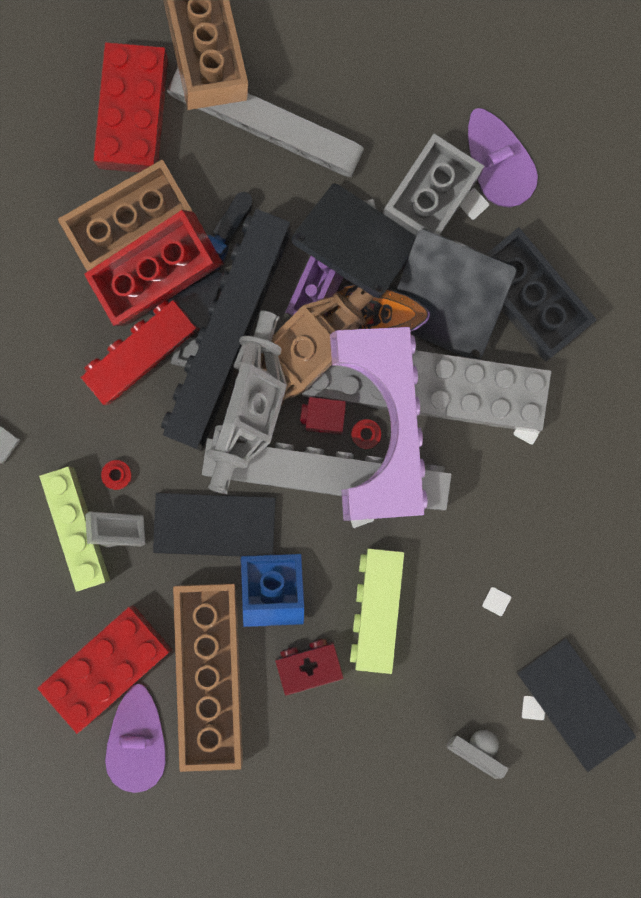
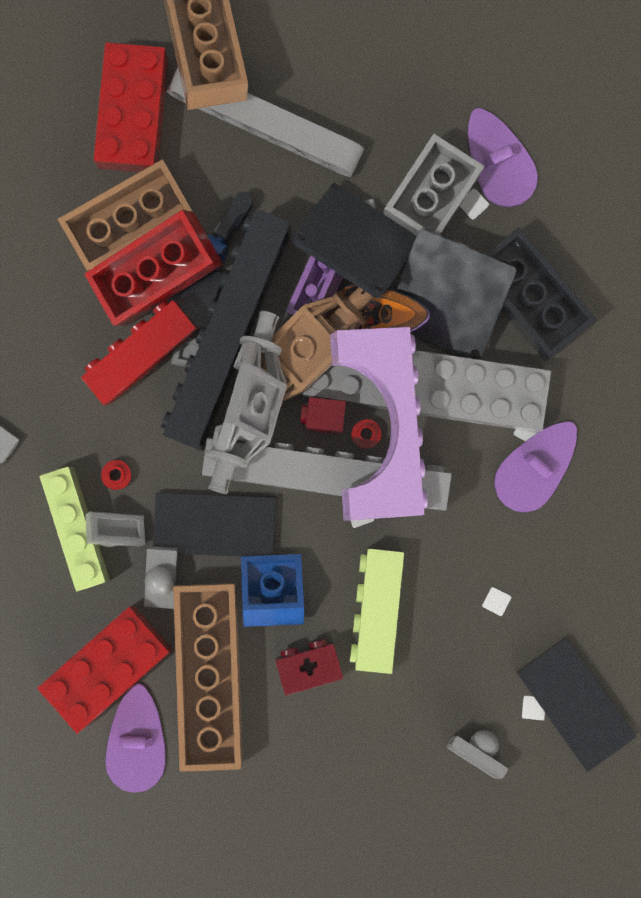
(160, 576): none -> light grey tile
(536, 468): none -> medium lavender shield

